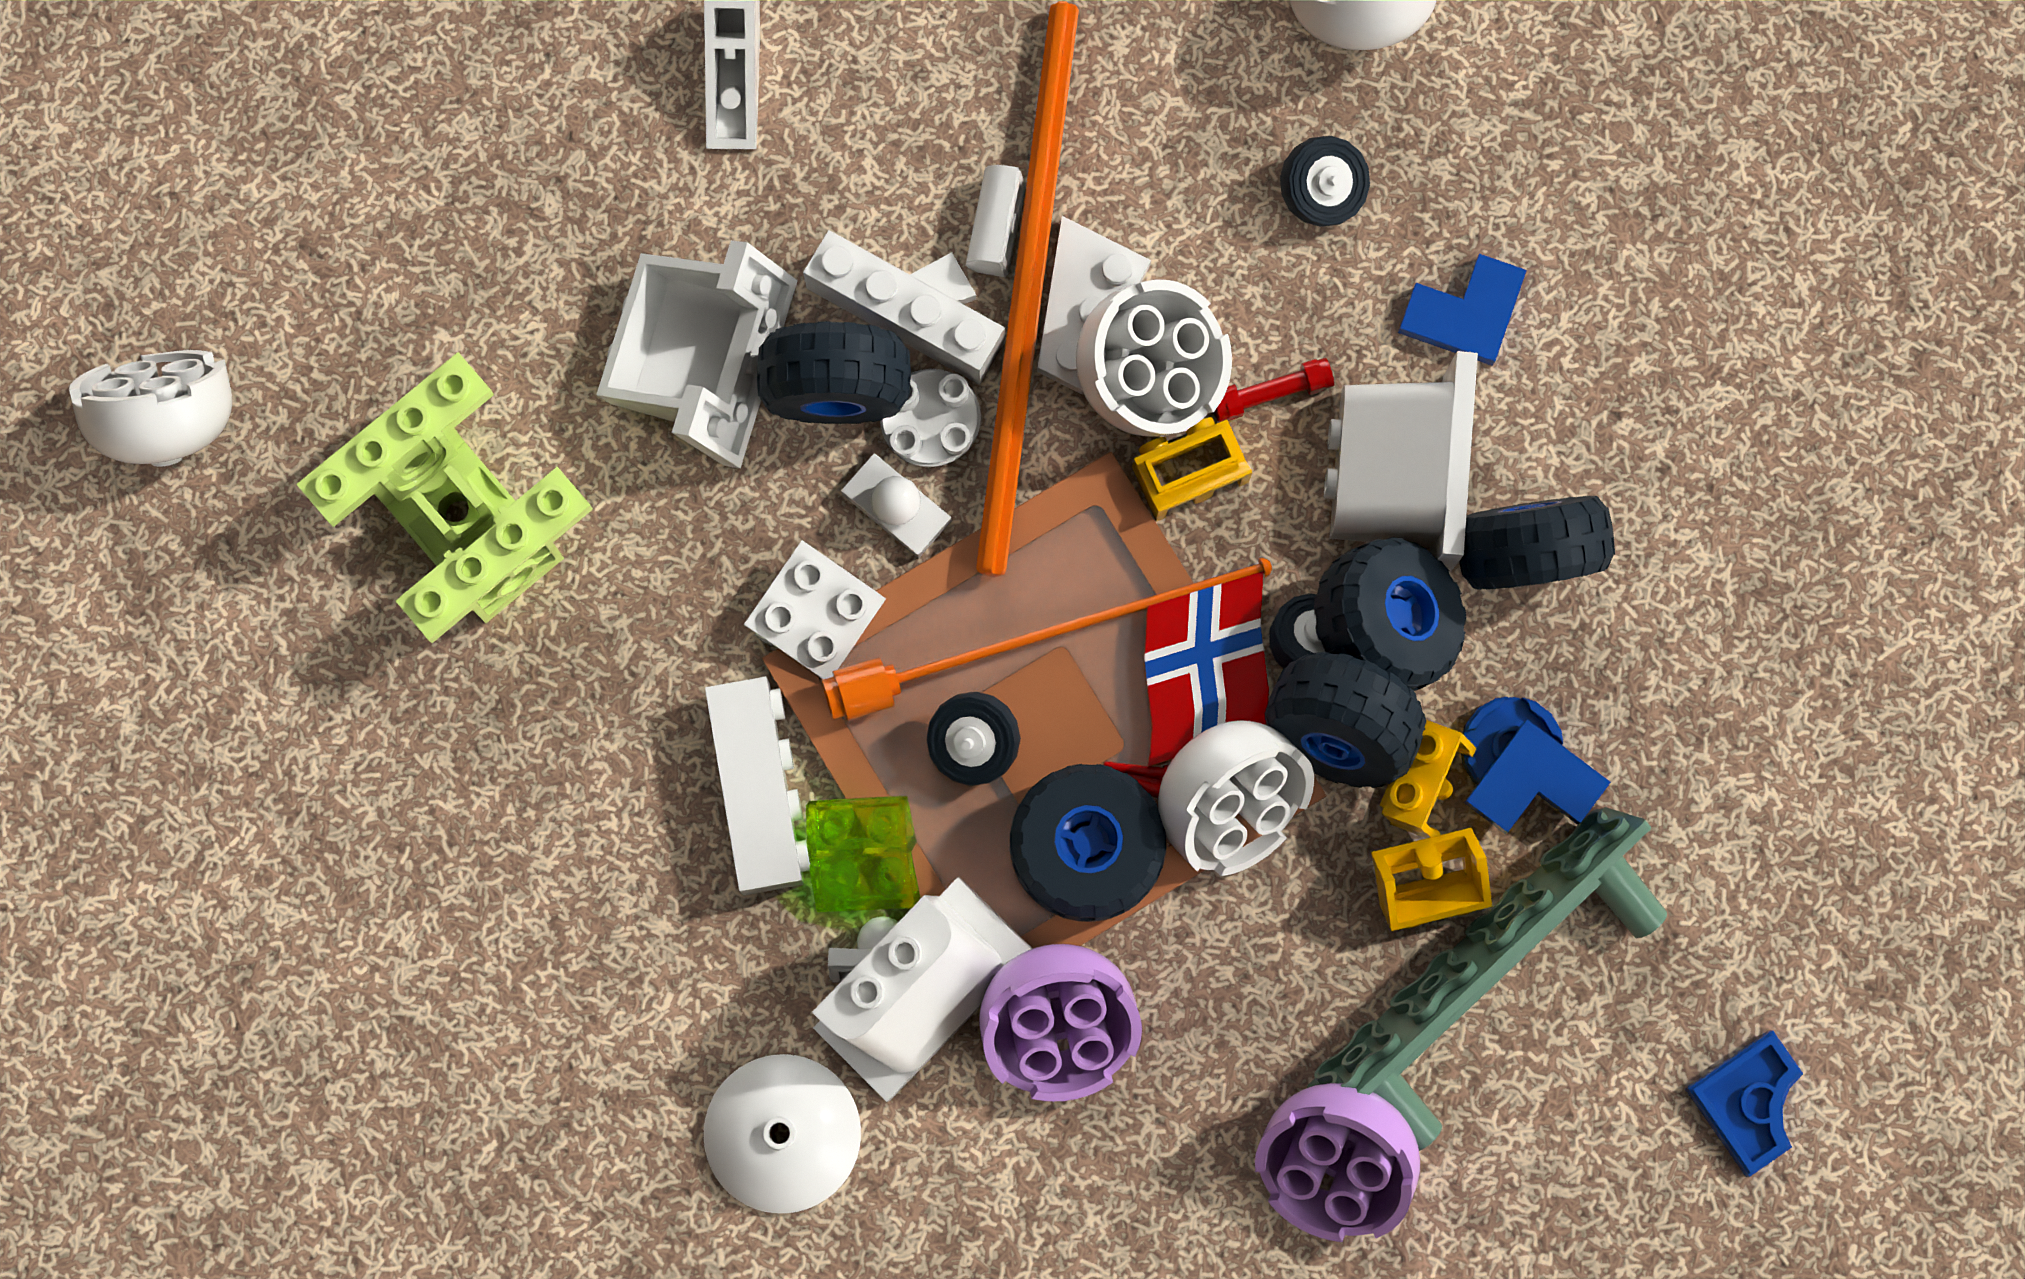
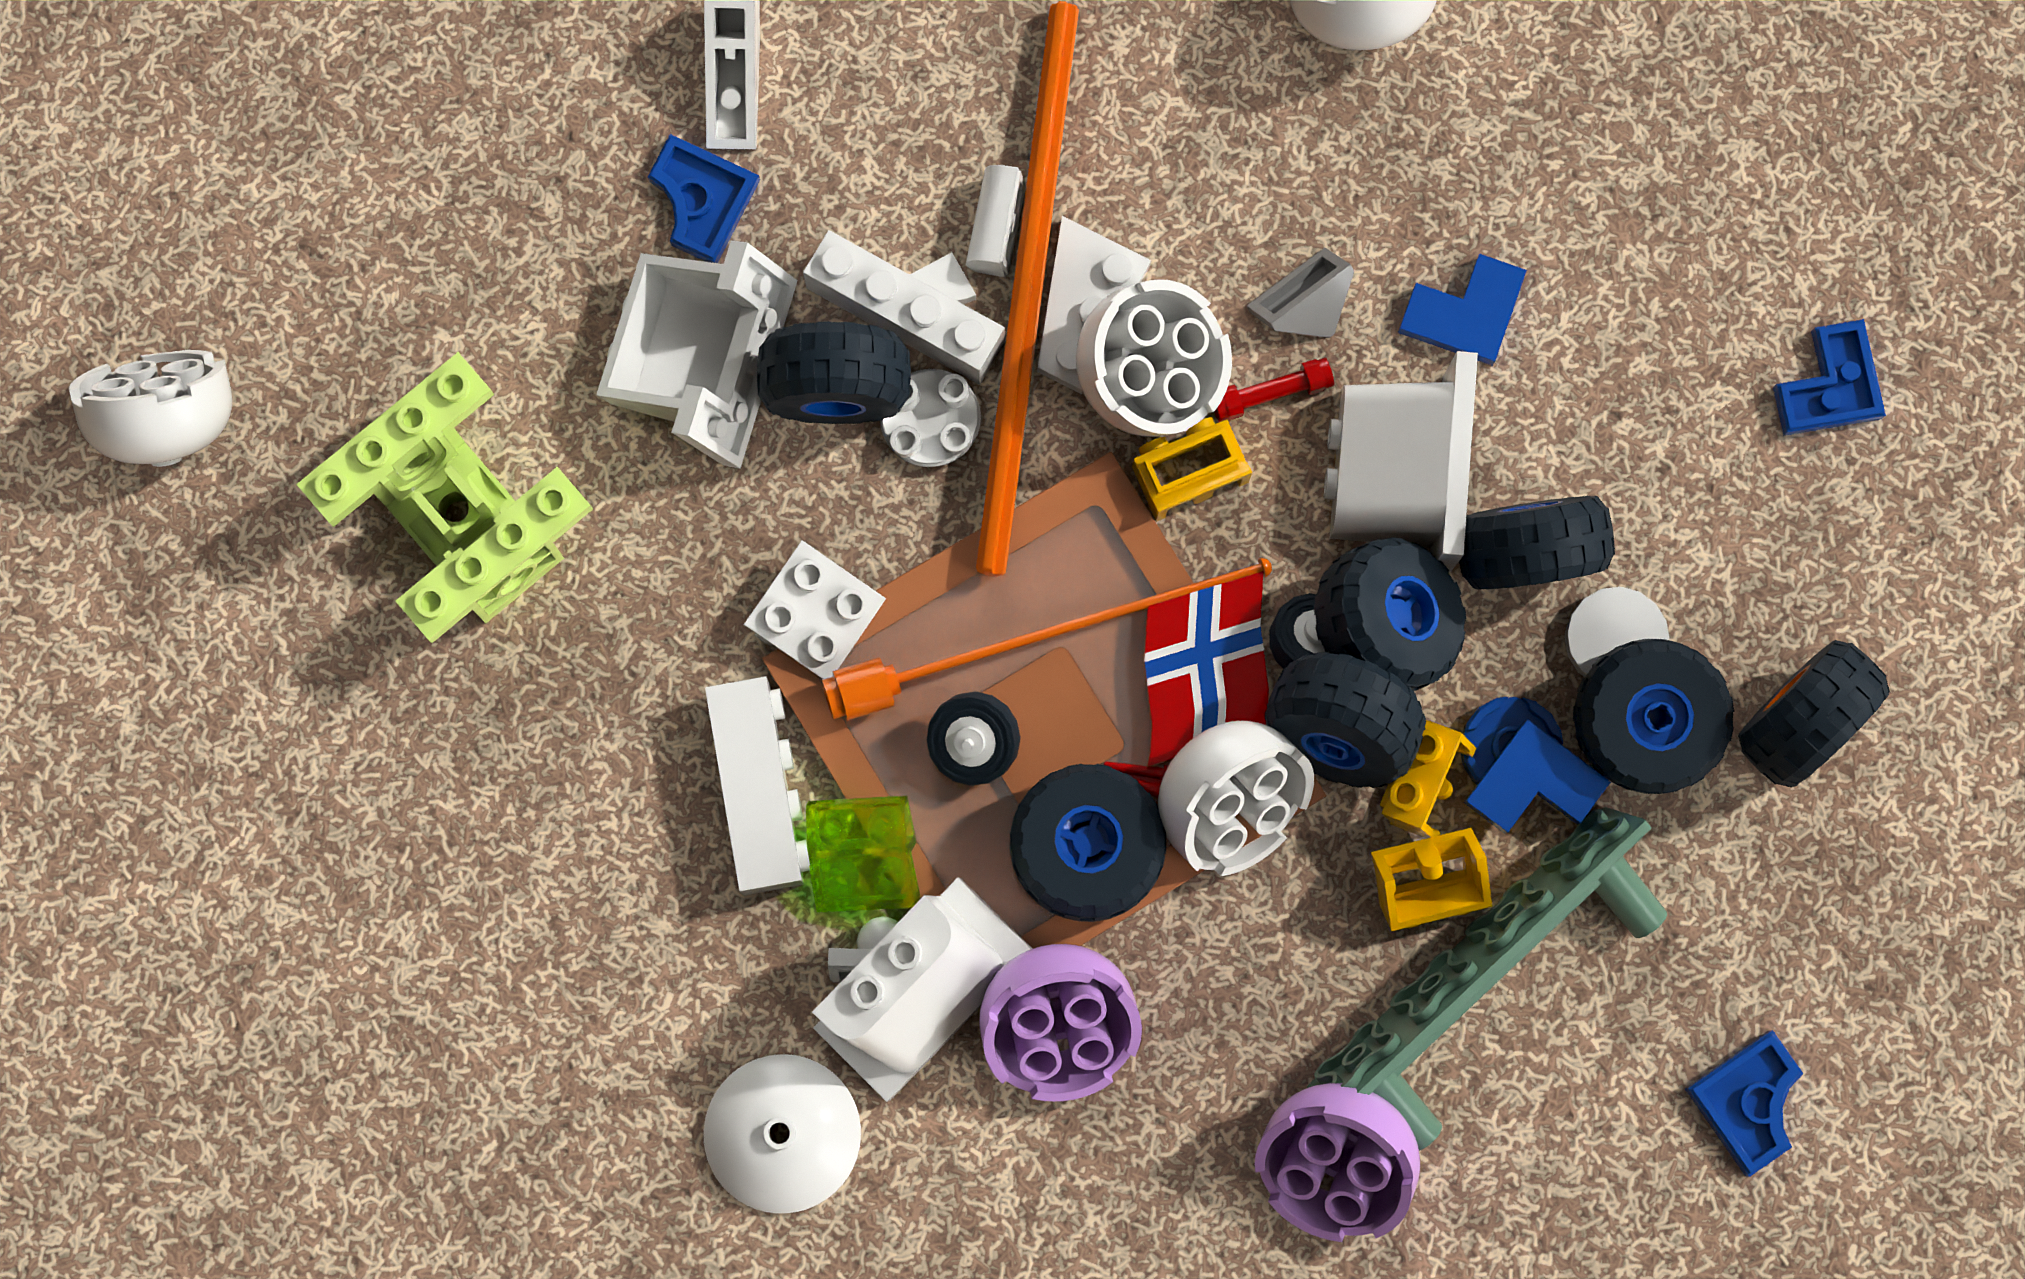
(705, 196): none -> blue tile
(896, 505): white tile -> none
(1307, 298): none -> light grey slope
(1325, 181): black wheel -> none
(1610, 620): none -> white tile
(1653, 716): none -> black wheel
(1814, 714): none -> black wheel
(1844, 392): none -> blue tile

